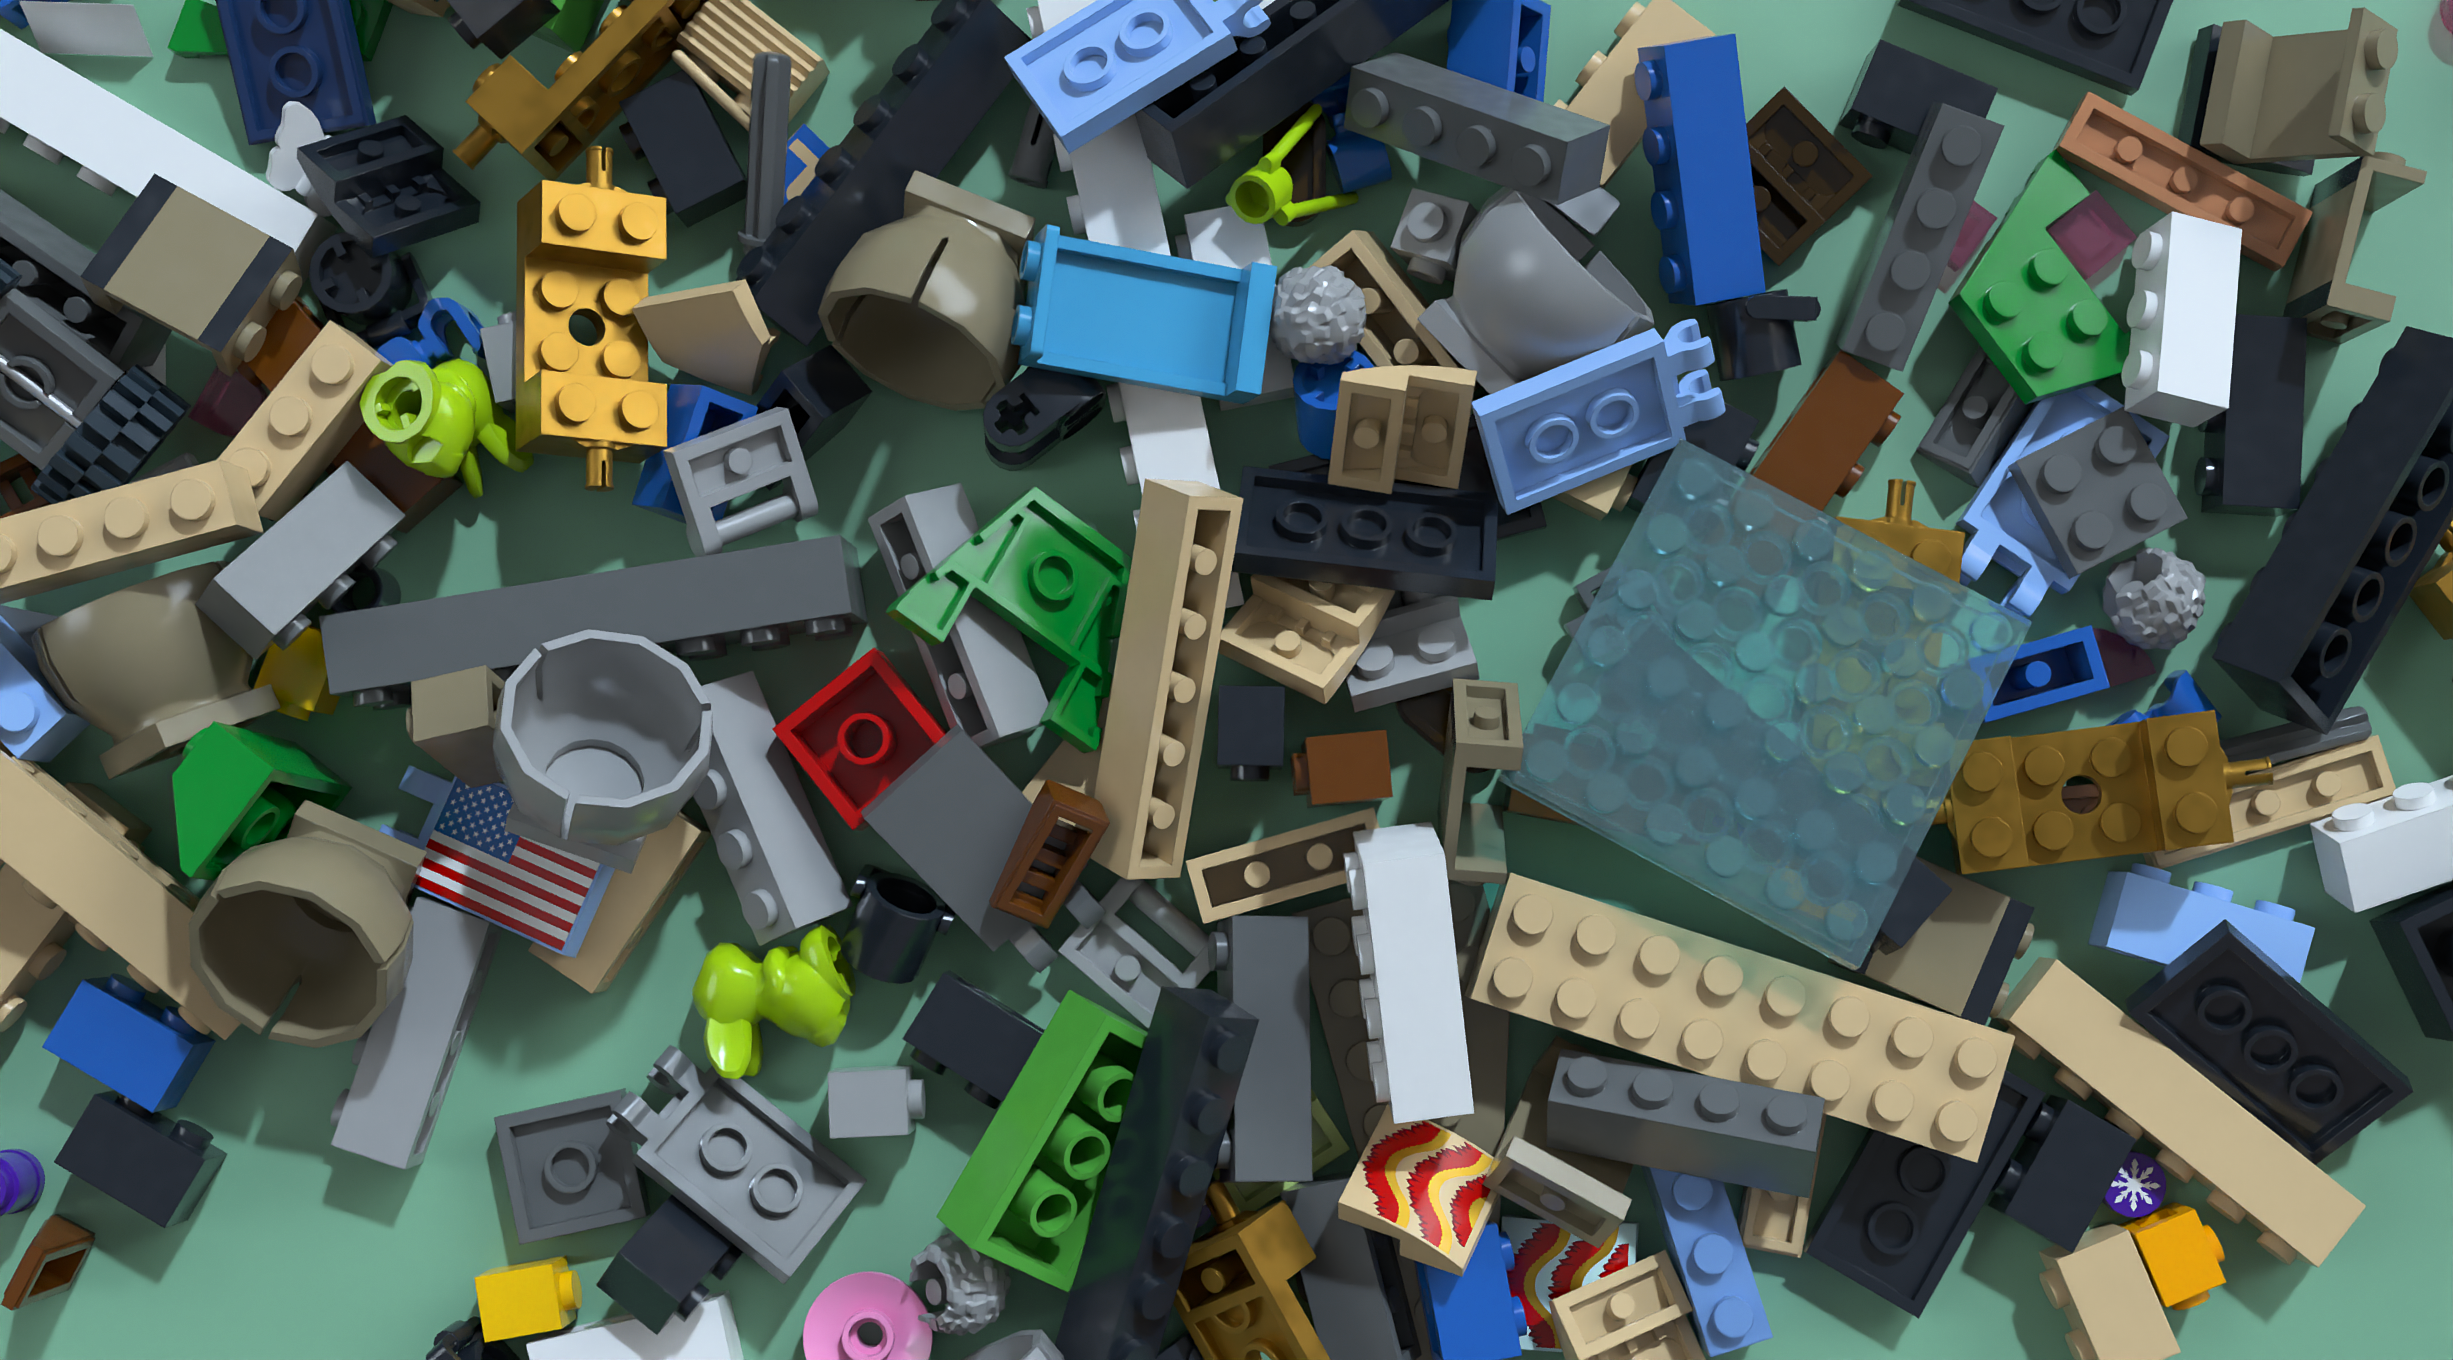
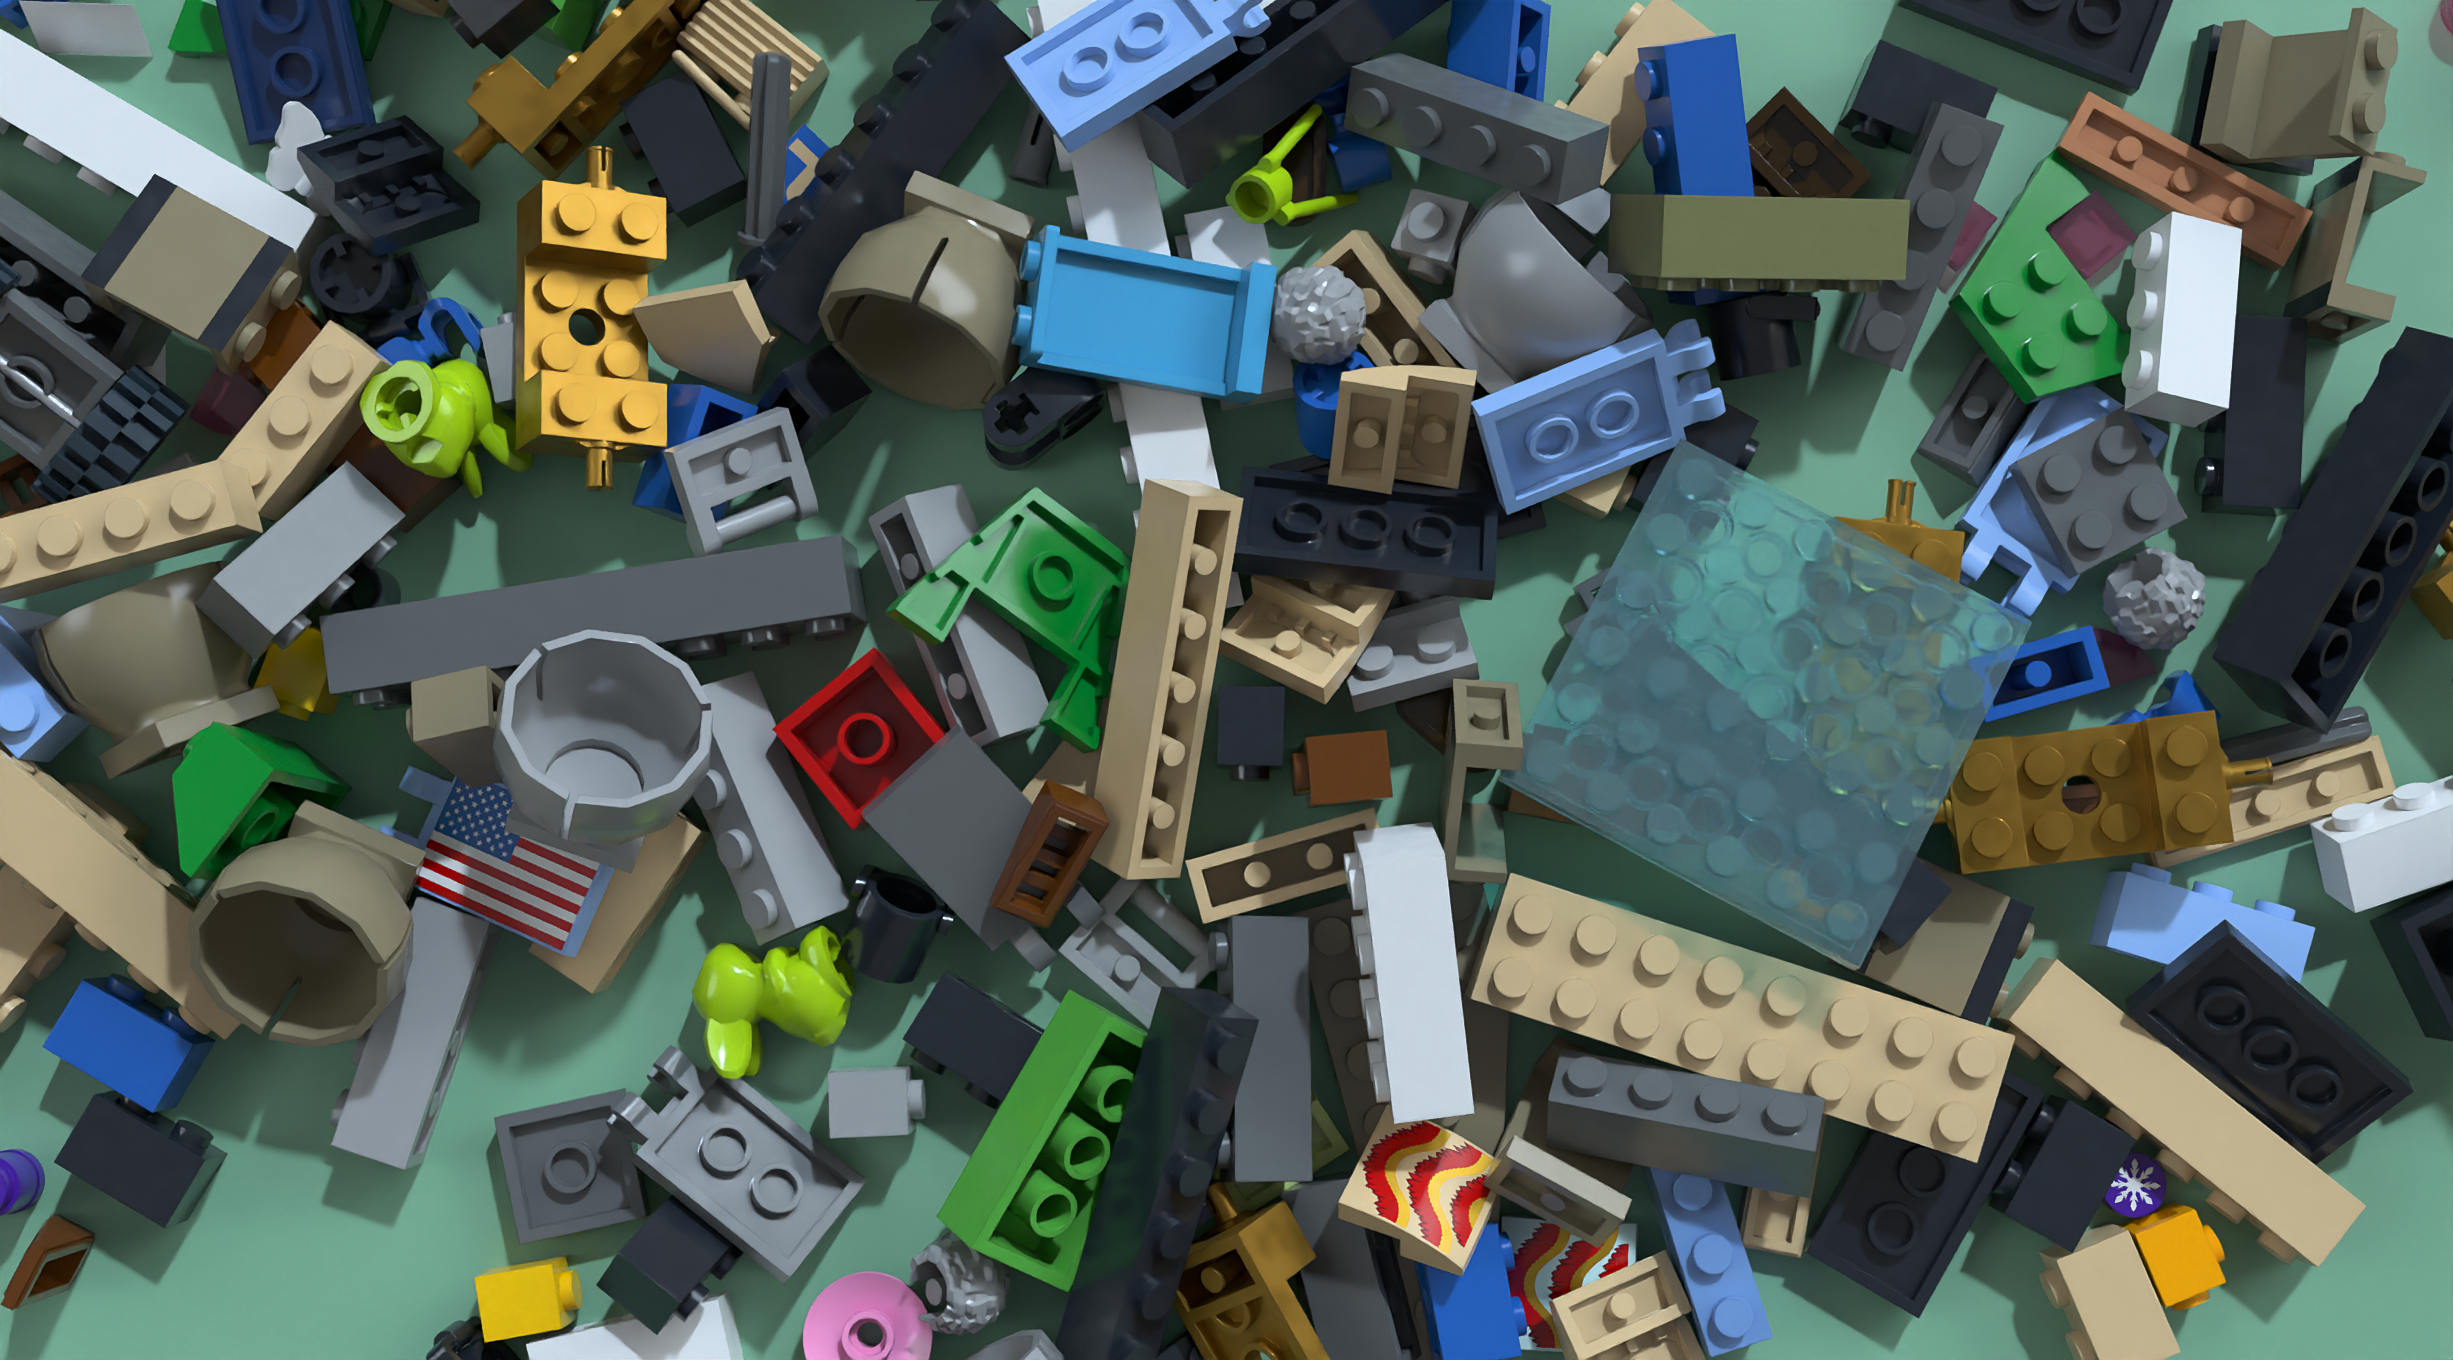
(1757, 242): none -> olive brick
(1829, 432): reddish brown brick -> none

